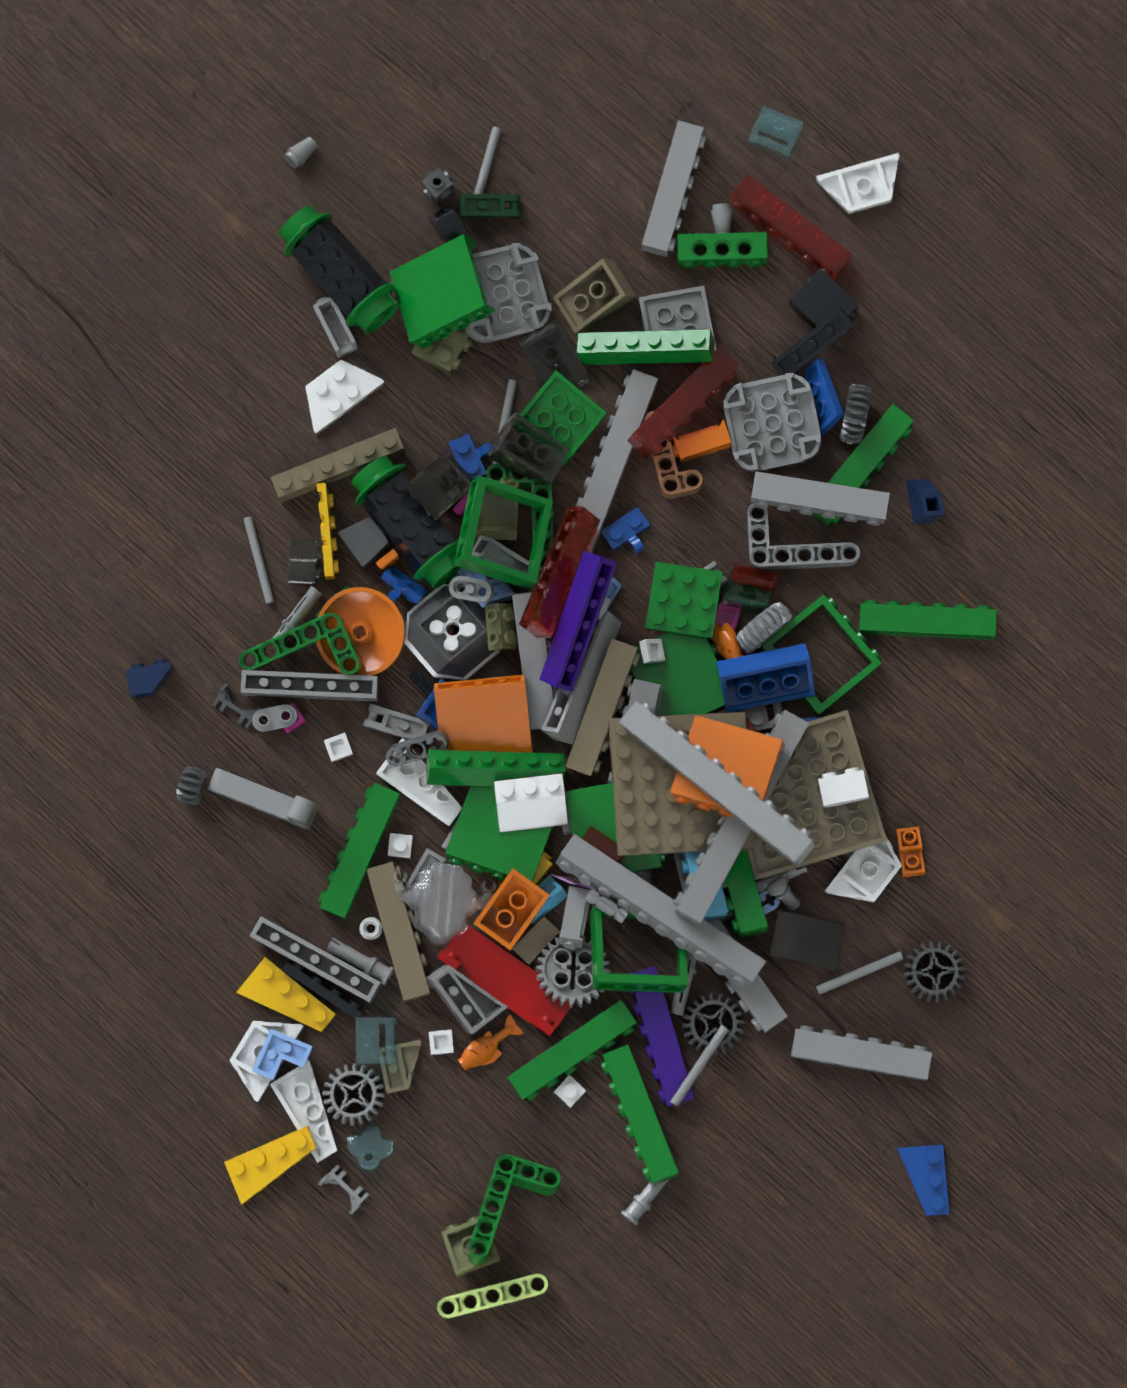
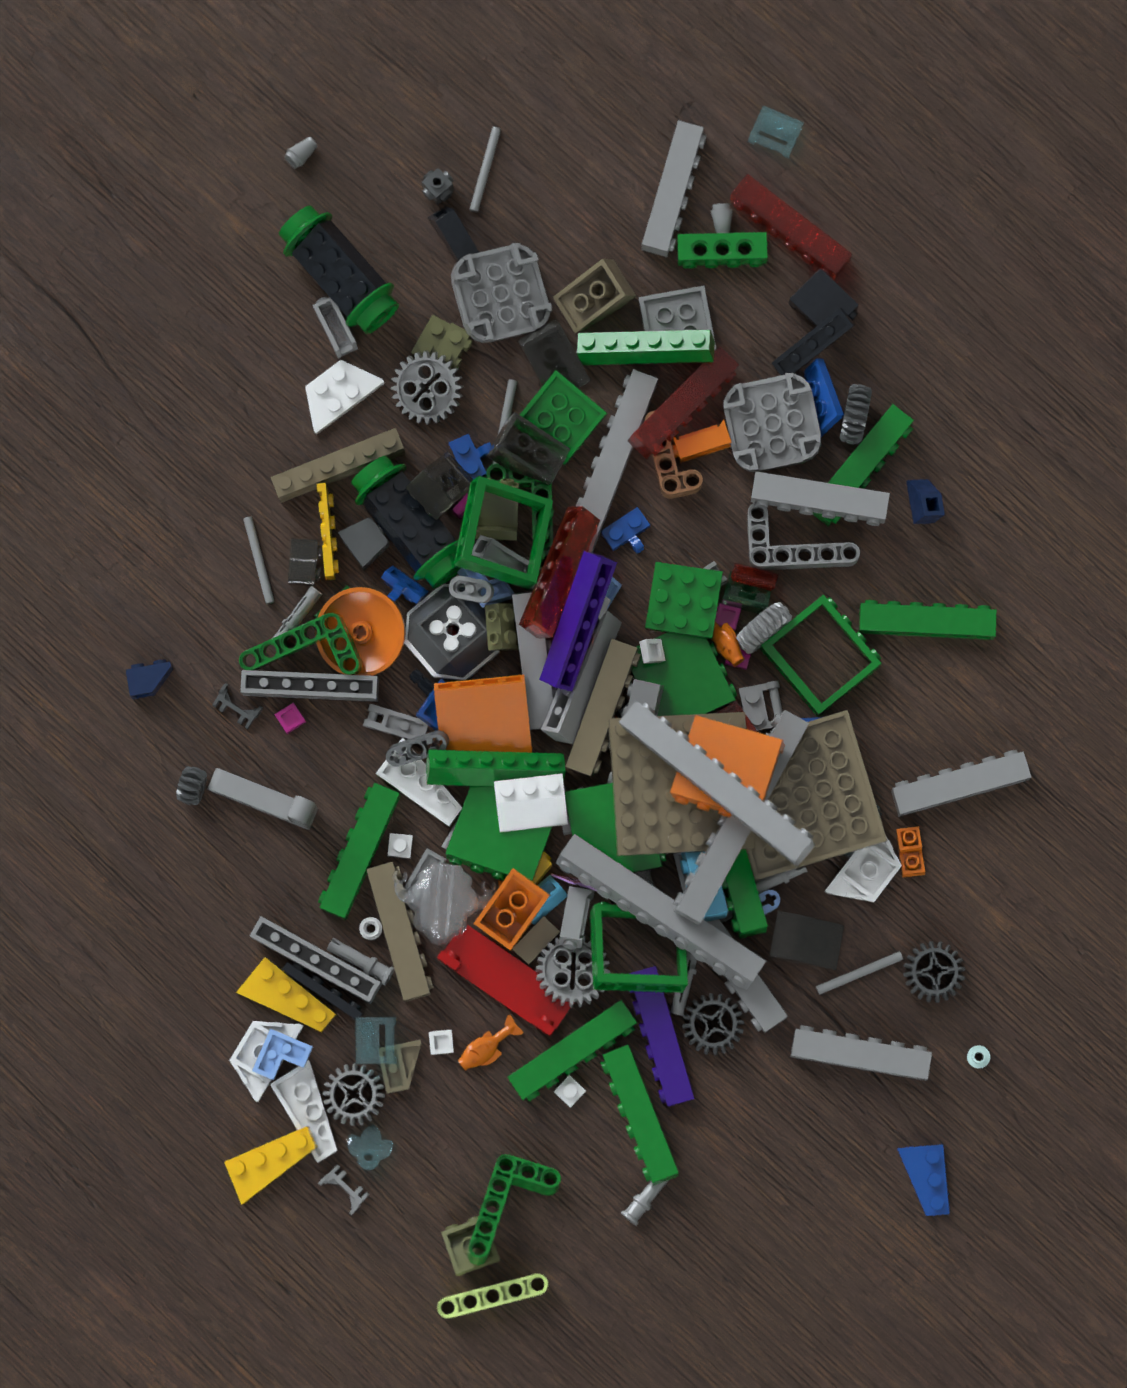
(274, 718): light grey plate -> none
(338, 747): white plate -> none
(387, 561): orange tile -> none
(440, 292): green panel -> none
(440, 401): none -> light grey gear
(466, 1000): light grey wedge -> none
(489, 206): dark green plate -> none
(602, 843): clear red tile -> none
(606, 905): light grey axle -> none
(700, 1064): light grey bar -> none
(766, 678): blue slope -> none
(781, 891): light grey pin -> none
(843, 788): white piece -> none
(862, 184): white wing -> none
(961, 783): none -> light grey brick
(971, 1056): none -> light aqua plate

